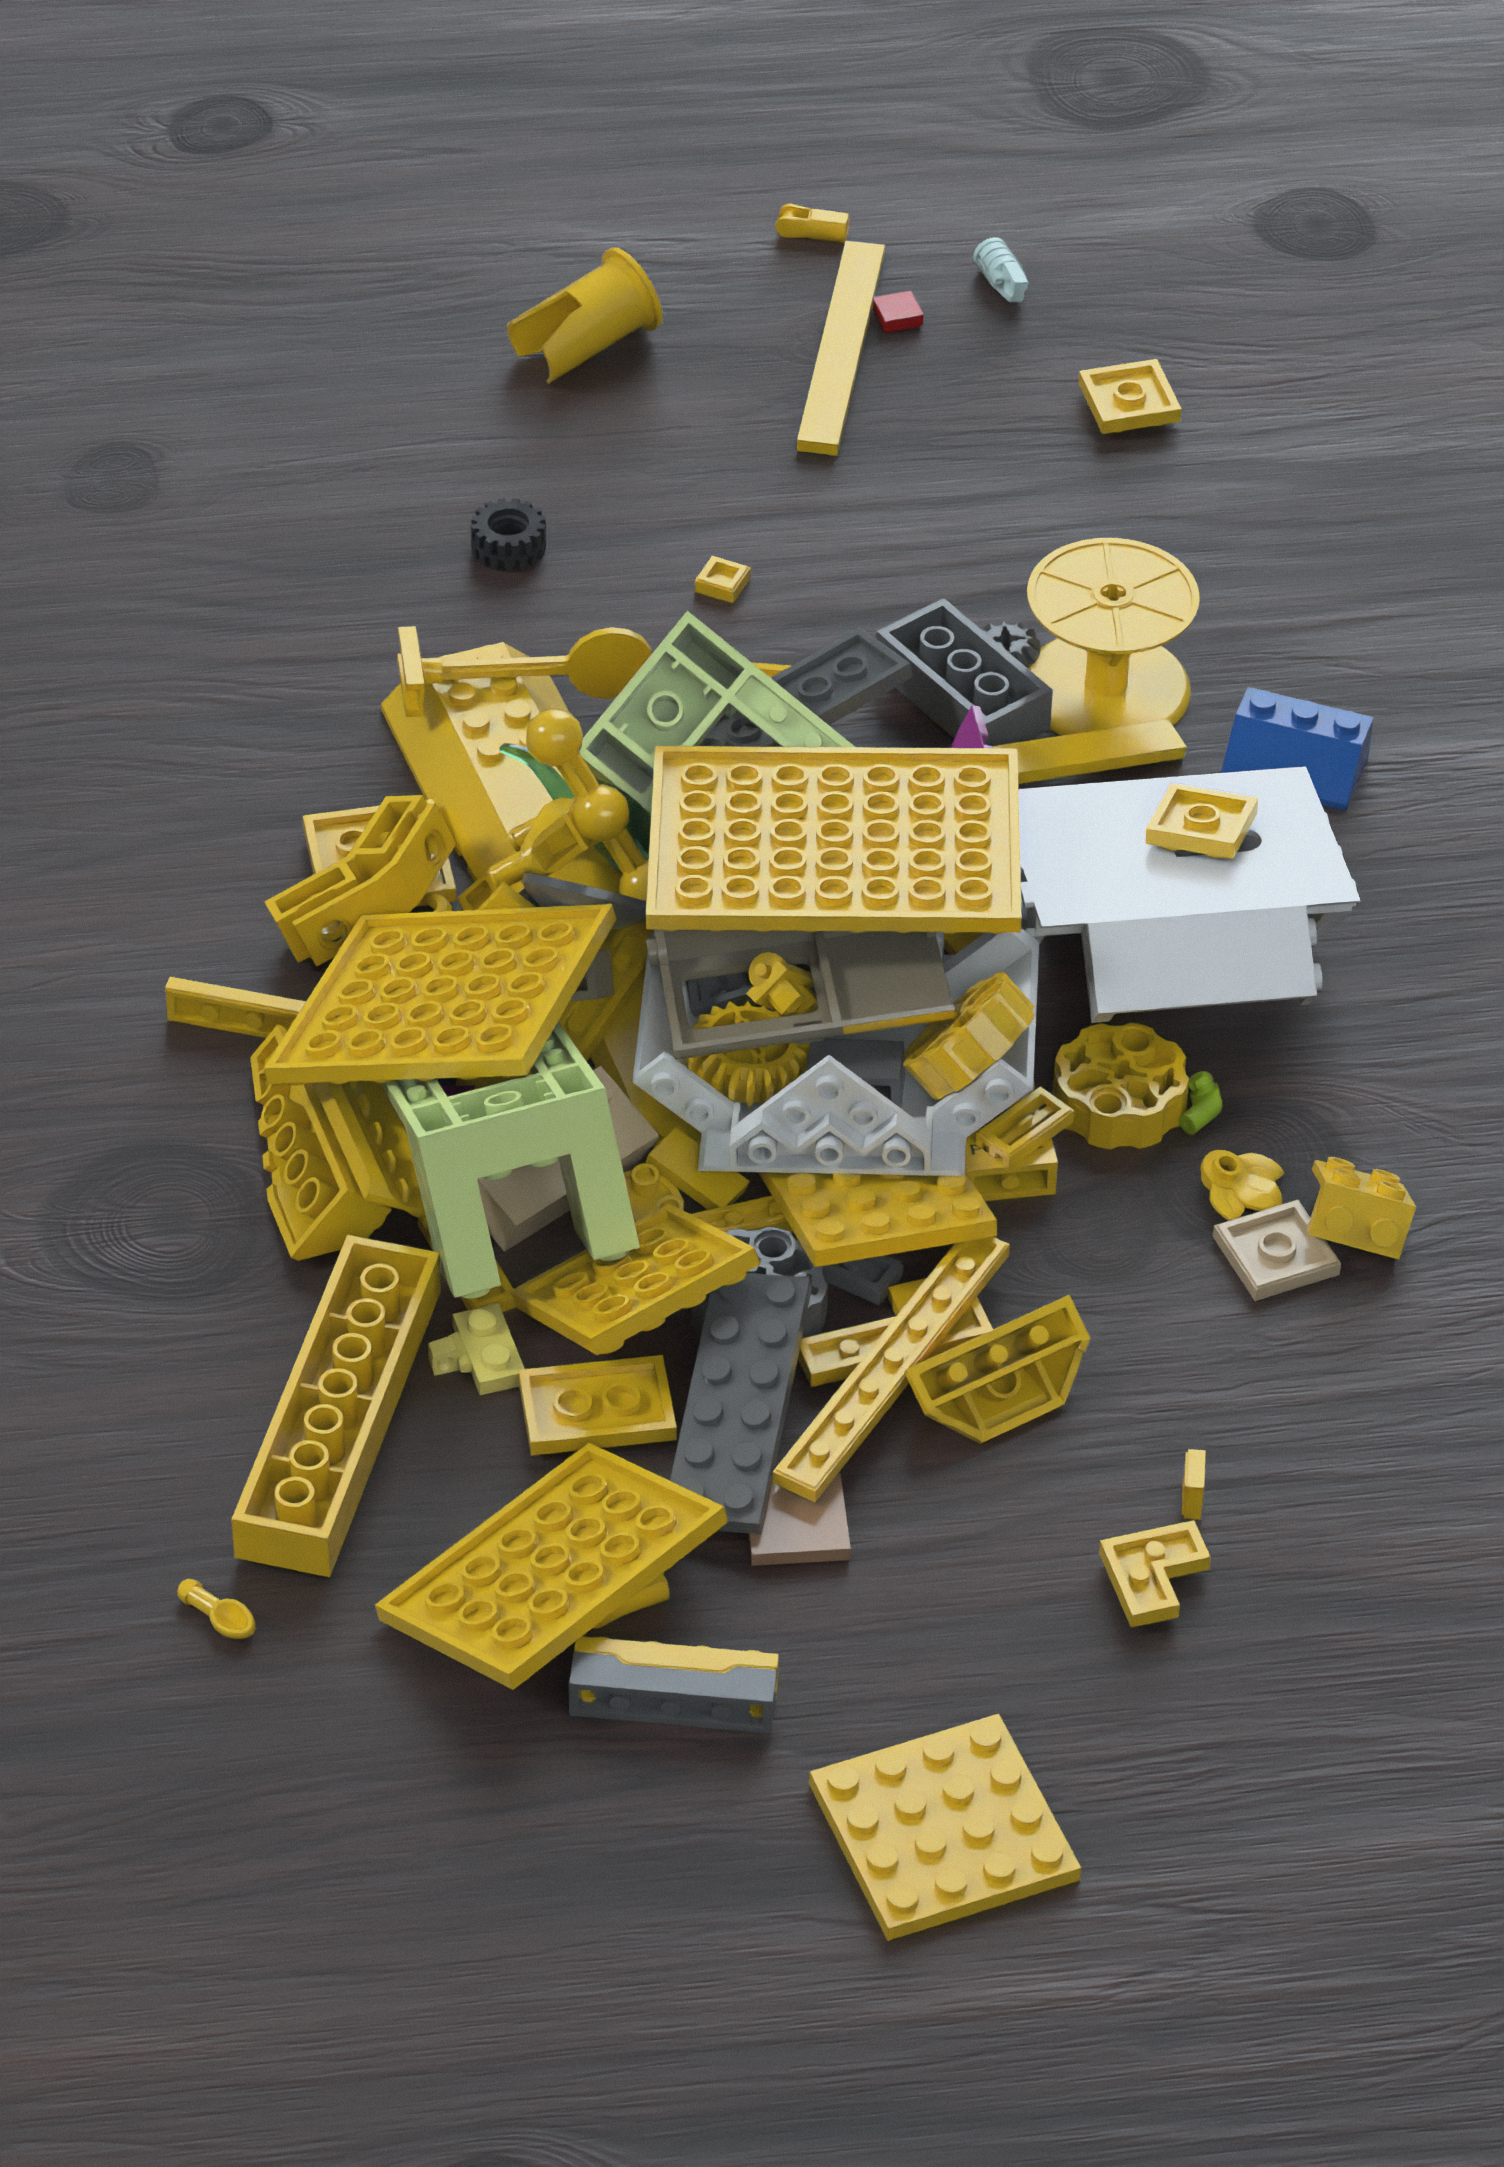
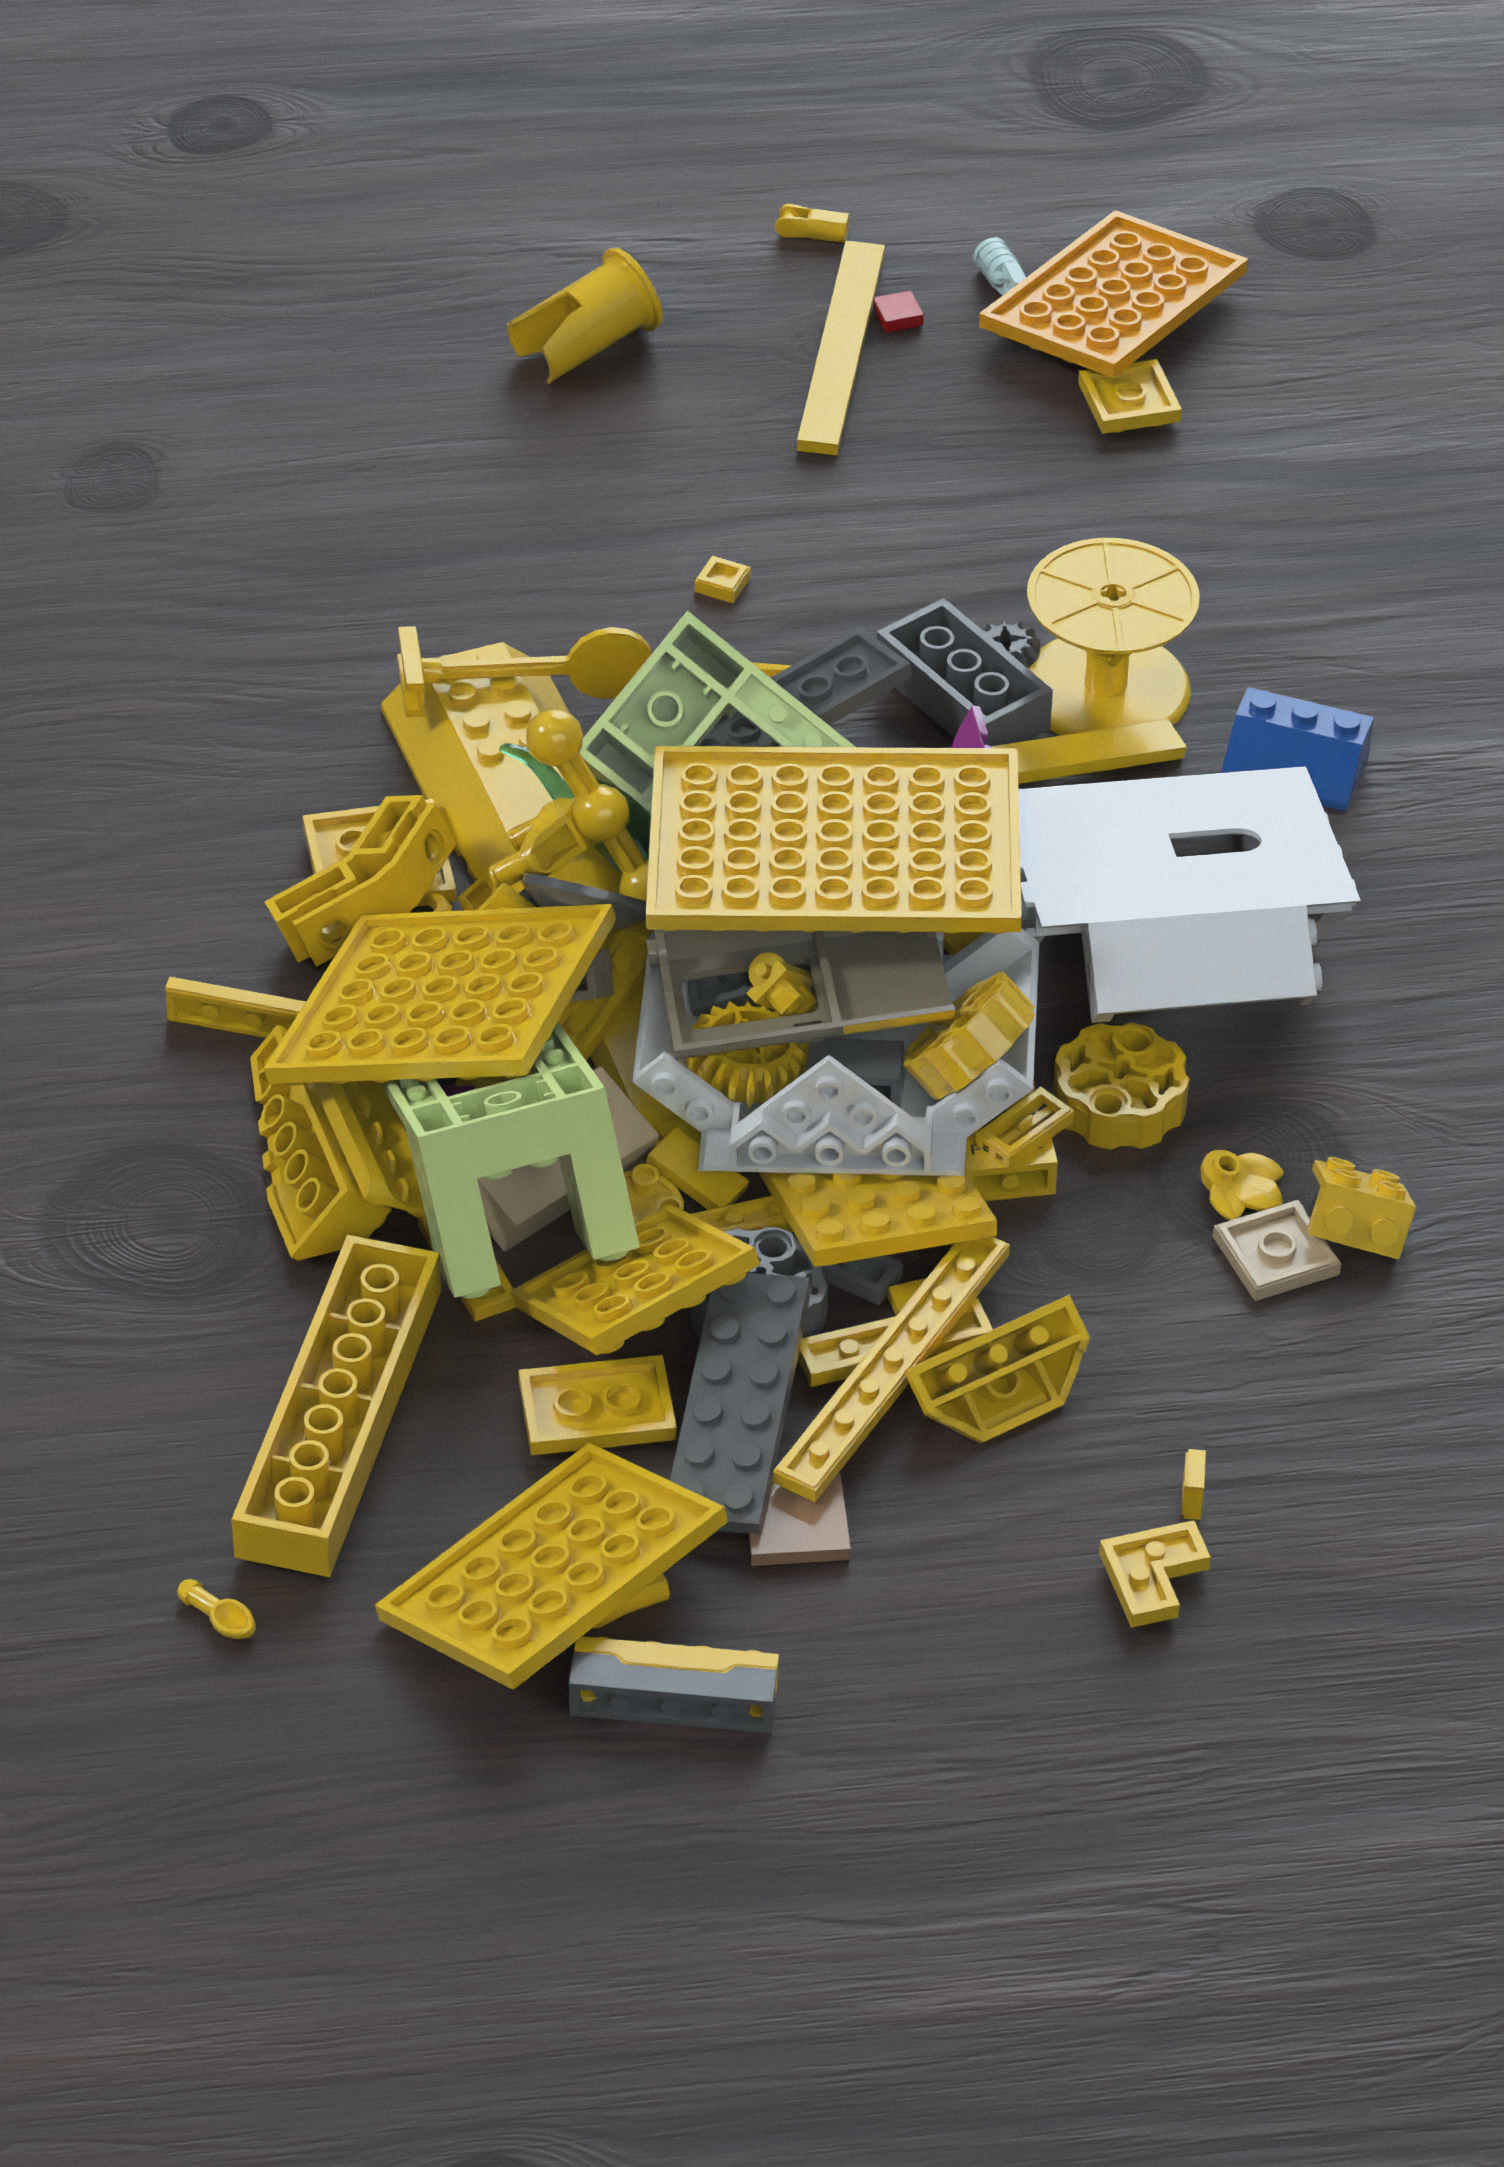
(479, 1347): light yellow hinge -> none
(503, 550): black tyre -> none
(944, 1826): yellow plate -> none
(1113, 293): none -> light orange plate
(1201, 821): yellow plate -> none
(1205, 1103): lime arm -> none

